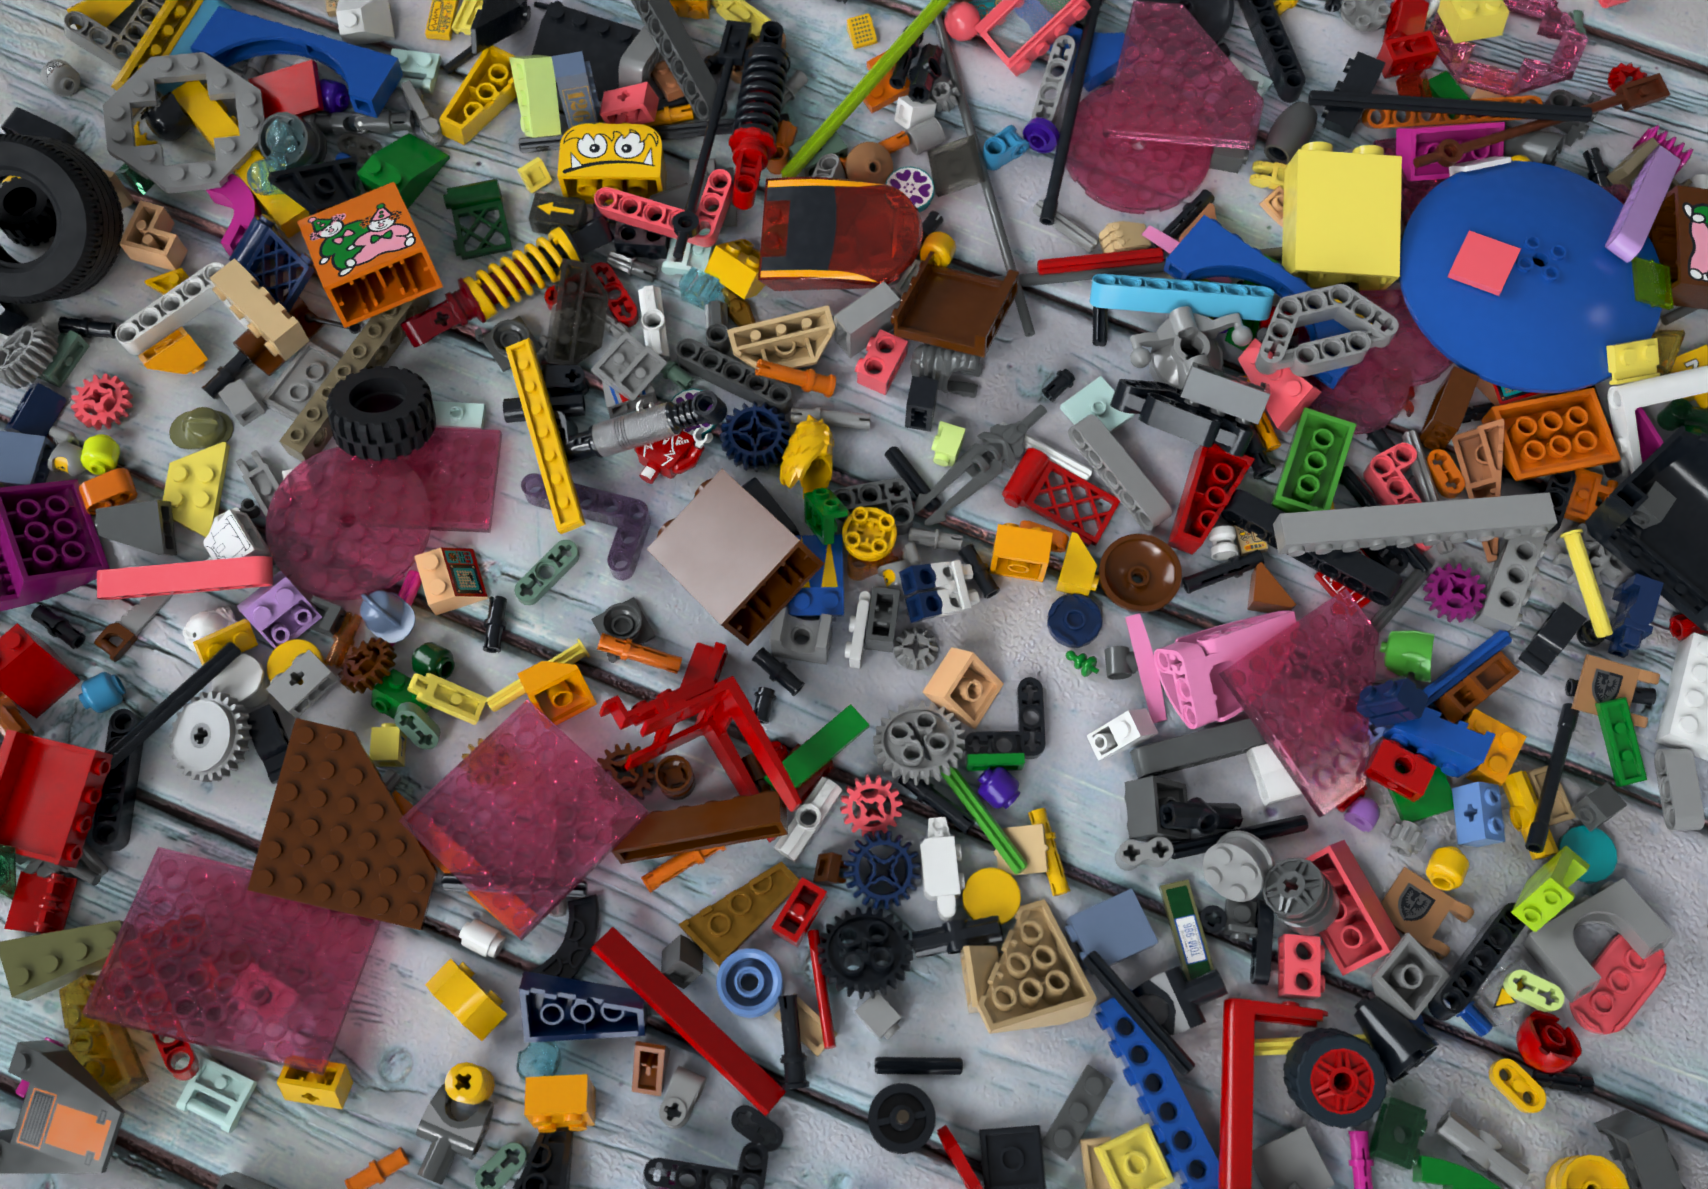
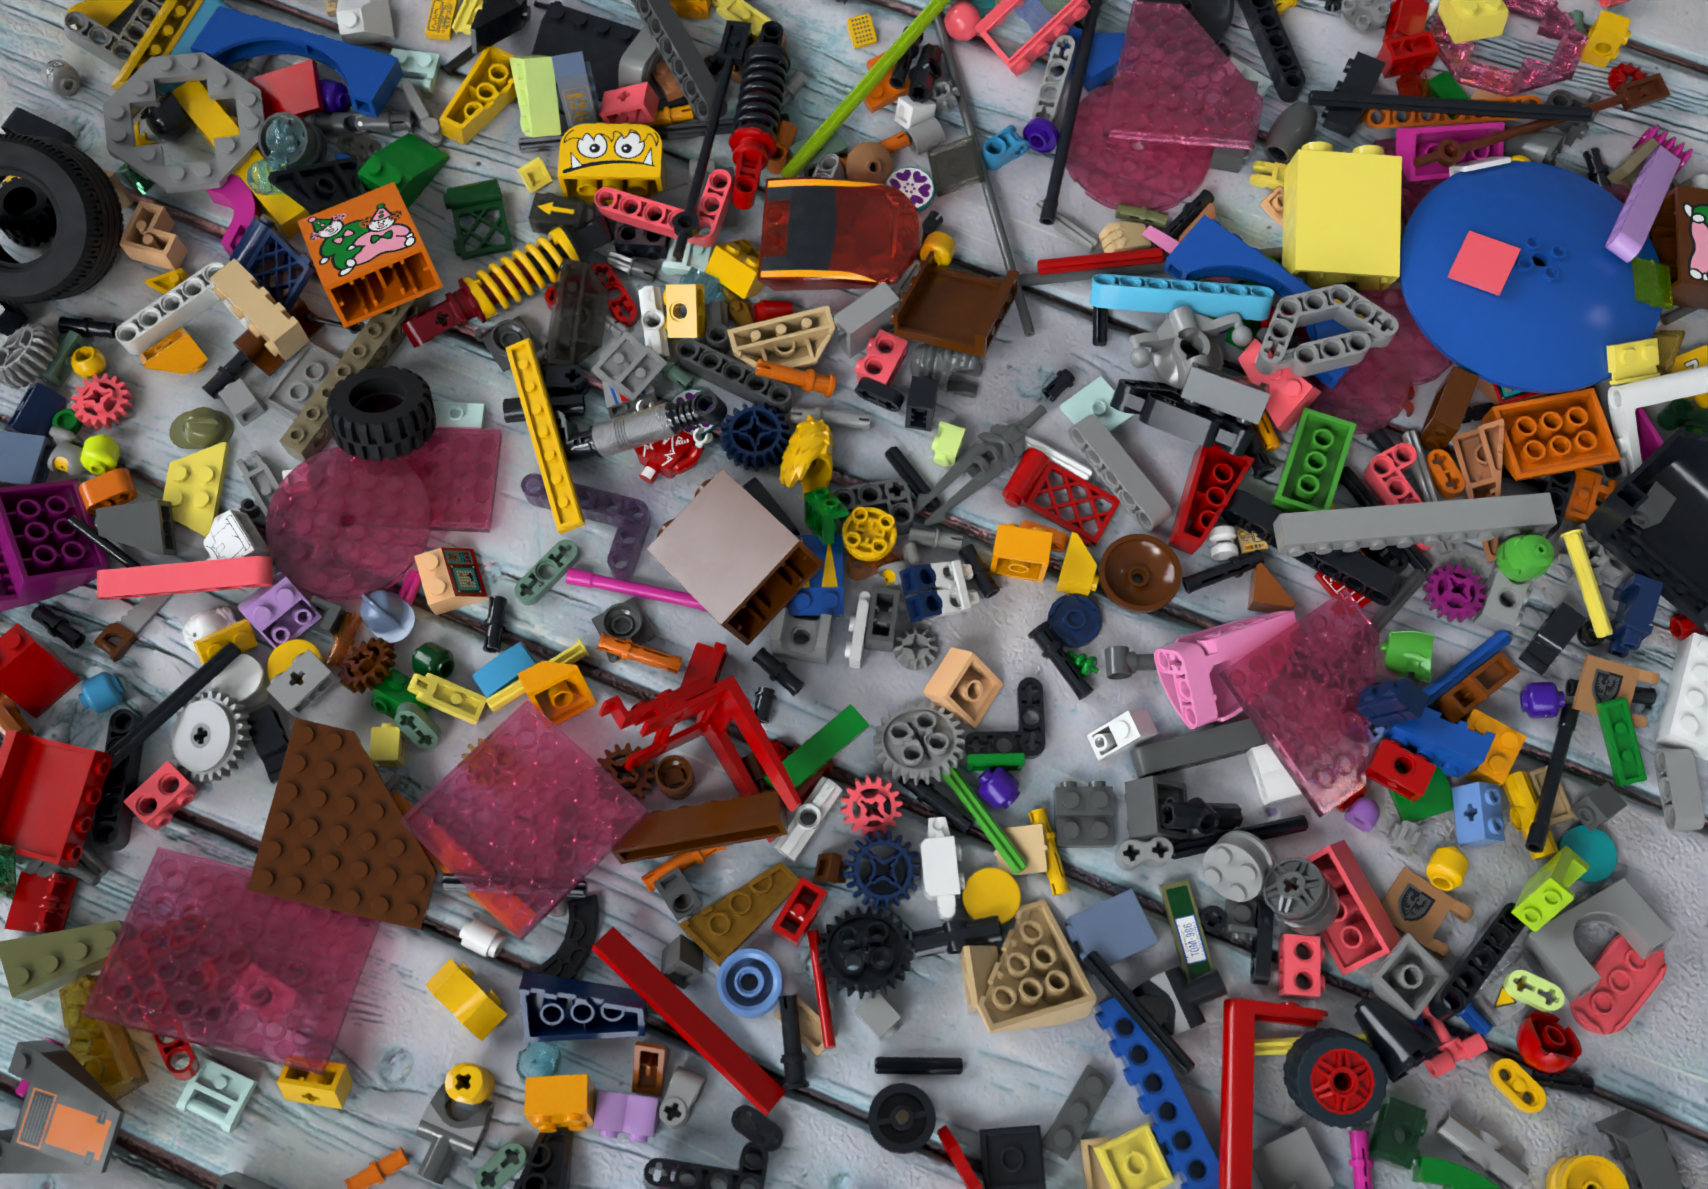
(66, 420): none -> green tile
(88, 362): none -> yellow piece
(102, 542): none -> black bar
(158, 789): none -> coral brick
(503, 669): none -> dark azure slope
(592, 580): none -> dark pink piece
(626, 1114): none -> lavender brick
(672, 886): none -> dark grey brick
(694, 299): none -> yellow brick
(771, 309): none -> red cone
(879, 394): none -> black beam
(1053, 650): none -> black pin
(1084, 815): none -> dark grey plate
(1141, 215): none -> olive pin
(1146, 667): bright pink sticker -> none
(1451, 1049): none -> coral bar
(1524, 557): none -> bright green helmet
(1541, 700): none -> dark purple head
(1605, 38): none -> yellow brick

